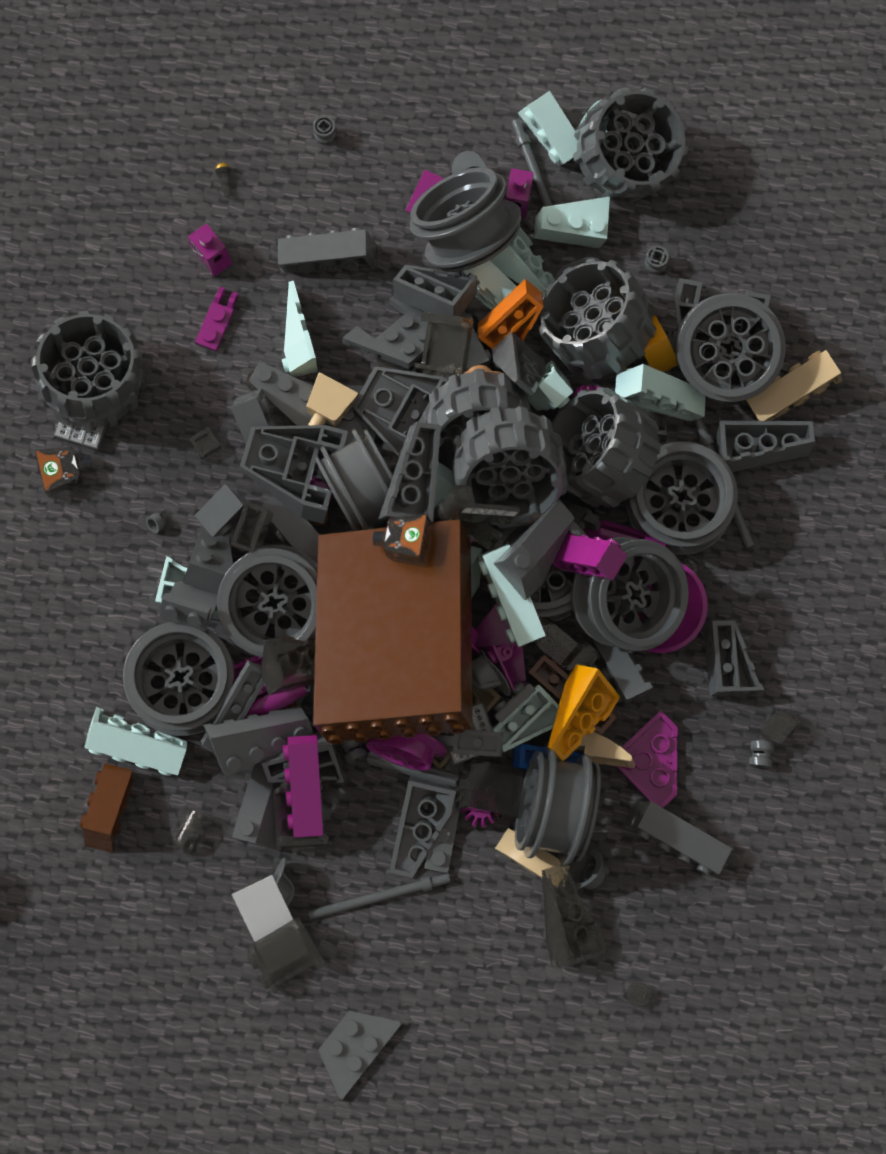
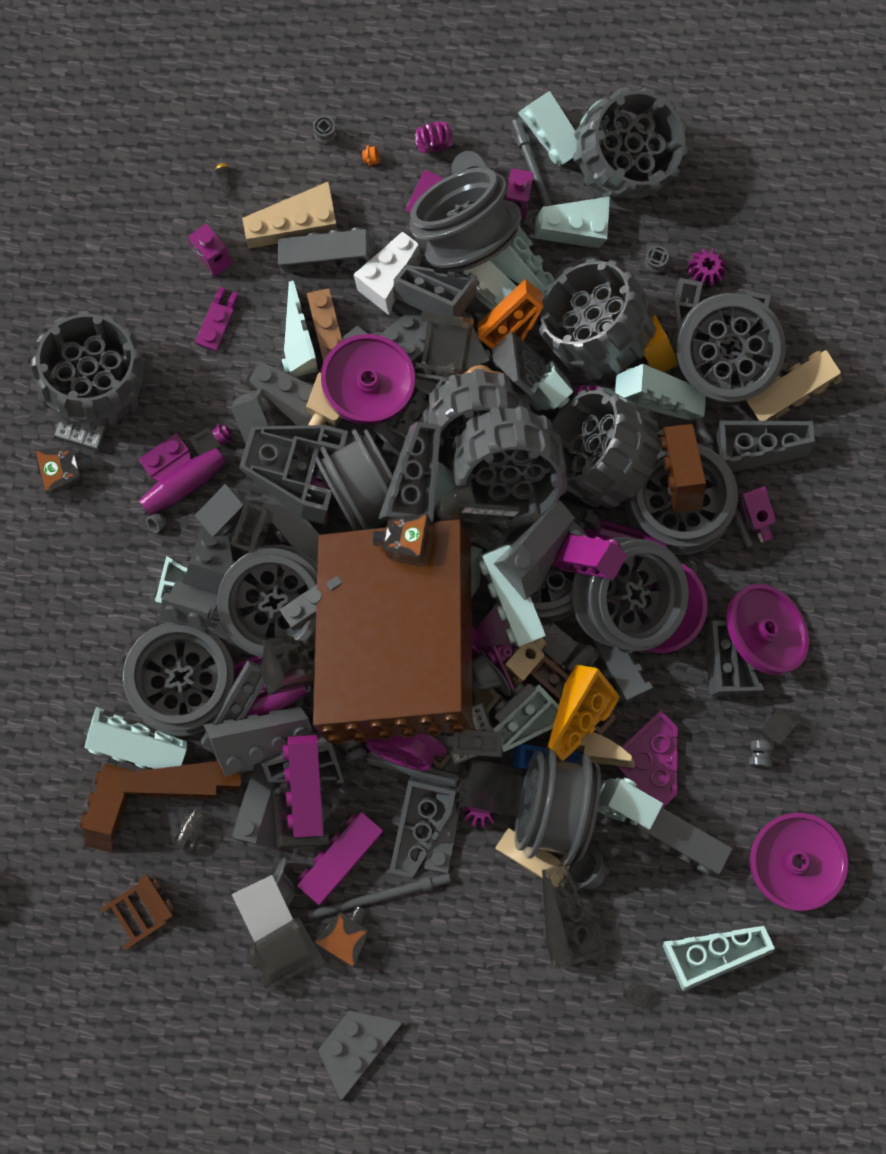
(157, 906): none -> reddish brown plate
(176, 473): none -> magenta plate
(182, 781): none -> reddish brown wedge
(222, 434): none -> magenta plate
(297, 216): none -> tan wedge
(304, 607): none -> dark grey hinge
(324, 320): none -> medium nougat brick
(340, 858): none -> magenta brick
(345, 936): none -> torso
(367, 379): none -> magenta dish
(371, 155): none -> orange plate
(377, 275): none -> white wedge
(434, 137): none -> magenta gear
(524, 660): none -> tan torso
(622, 800): none -> light aqua wedge
(684, 468): none -> reddish brown wedge
(702, 273): none -> magenta gear
(710, 956): none -> light aqua wedge
(758, 503): none -> magenta torso
(767, 629): none -> magenta dish
(798, 861): none -> magenta dish

